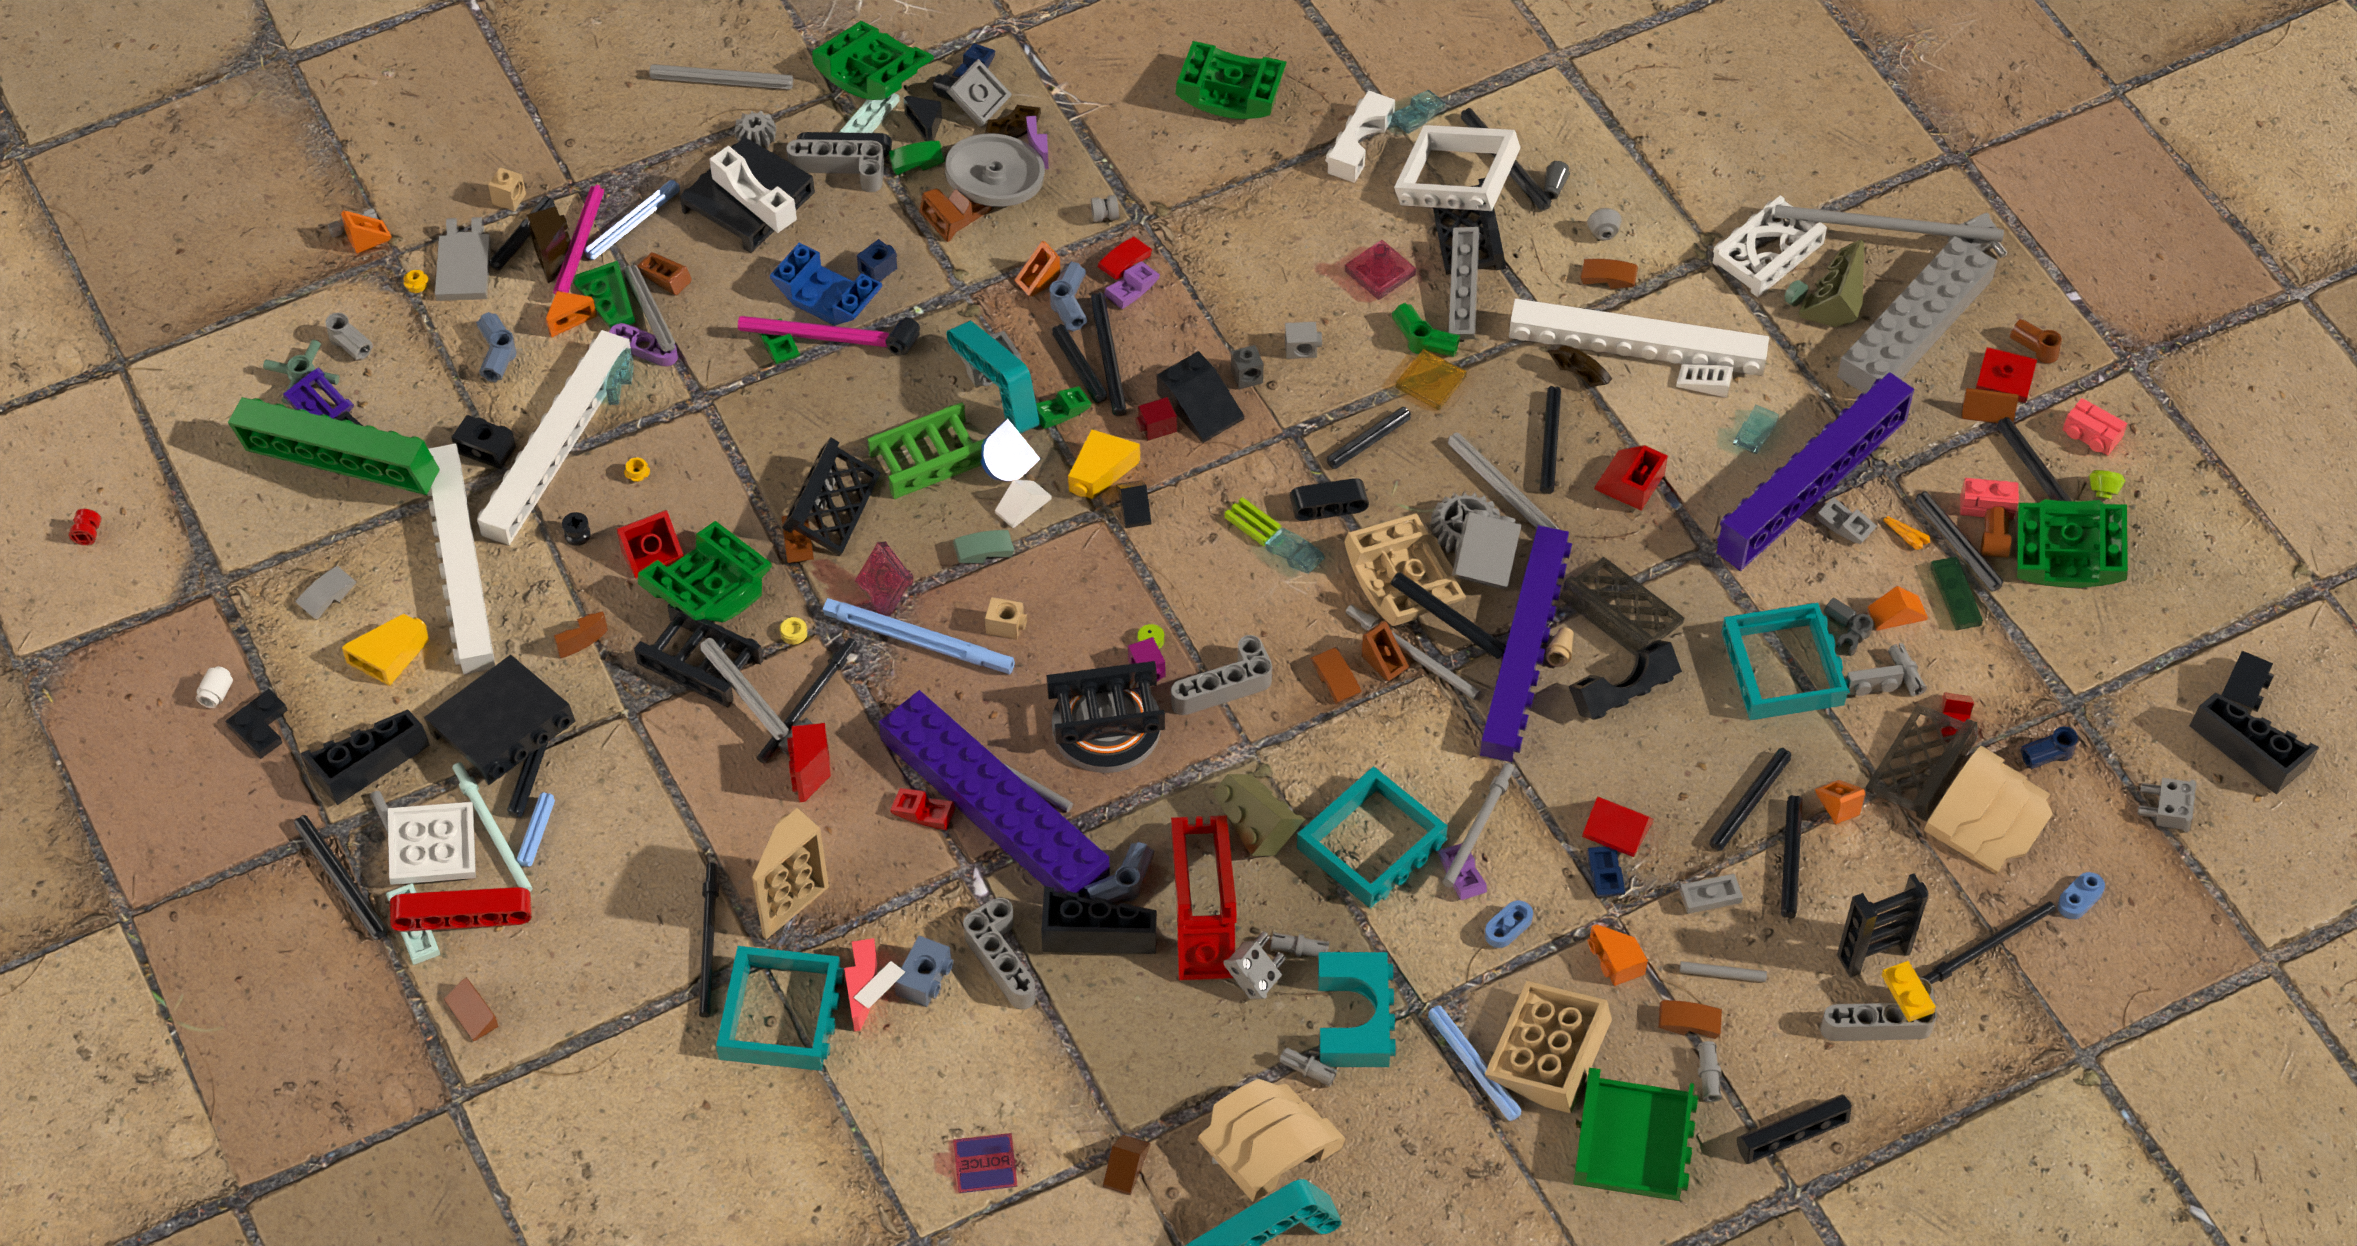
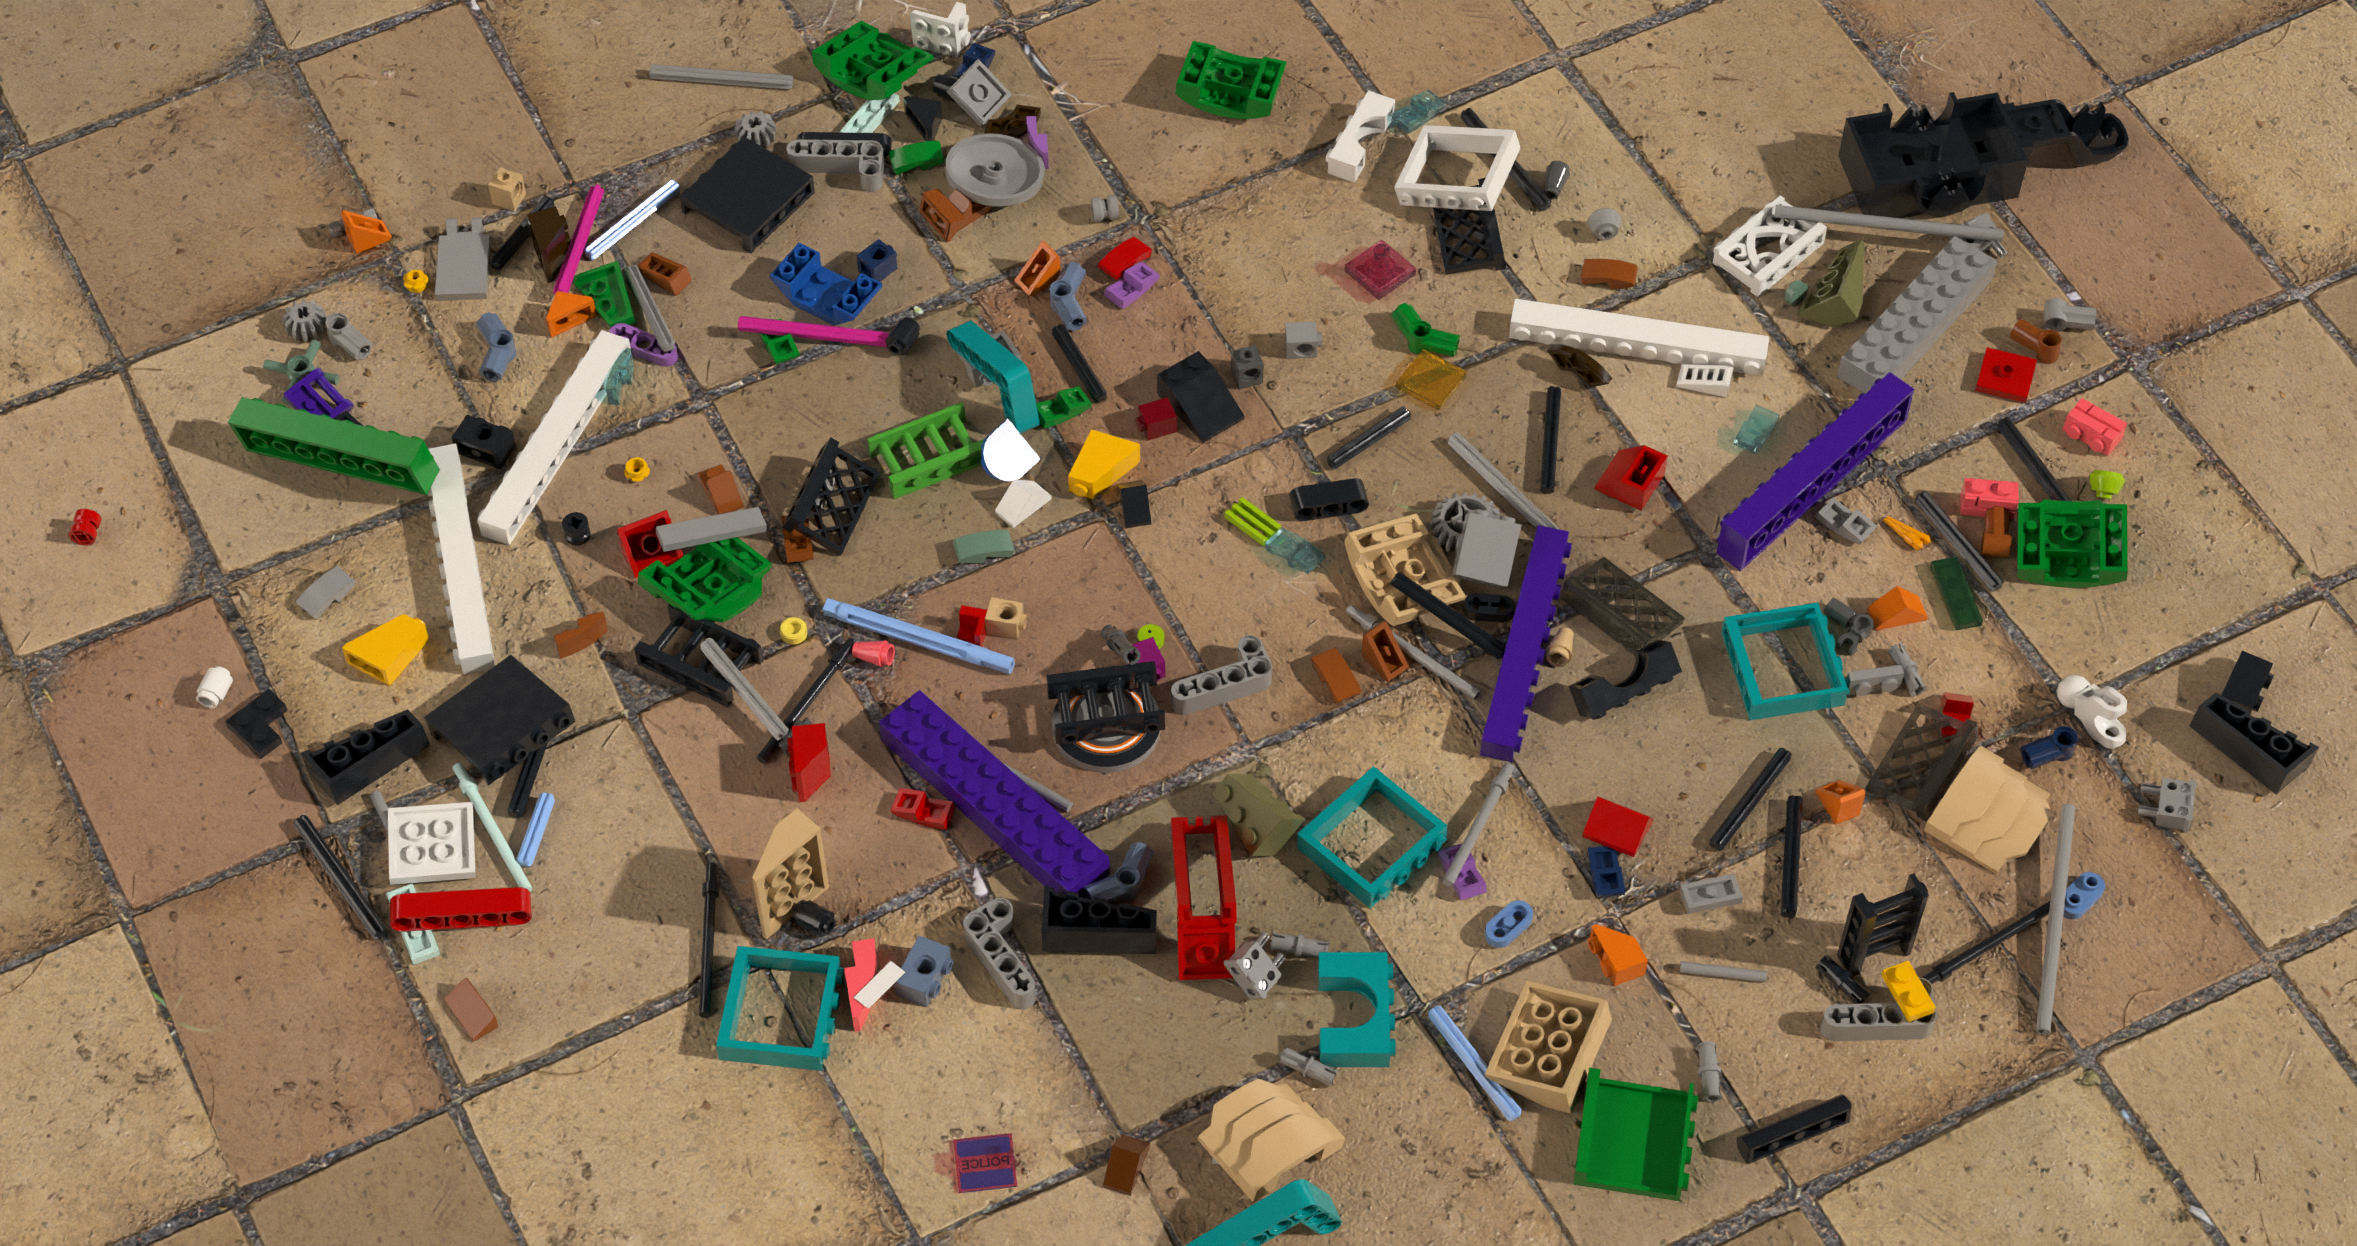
(304, 320): none -> light grey gear
(711, 529): none -> light grey tile
(721, 489): none -> dark orange slope
(733, 174): white arch -> none
(813, 918): none -> black brick
(874, 652): none -> coral cone
(884, 579): clear pink plate -> none
(940, 33): none -> white bracket
(972, 625): none -> red panel
(1108, 354): black axle -> none
(1118, 642): none -> dark grey pin
(1464, 282): light grey plate -> none
(1489, 607): none -> black beam
(1689, 1016): dark orange slope -> none
(1842, 980): none -> black pin
(1947, 164): none -> black piece
(1988, 405): dark orange slope -> none
(2055, 920): none -> light grey piece
(2060, 315): none -> light grey piece
(2095, 708): none -> white piece

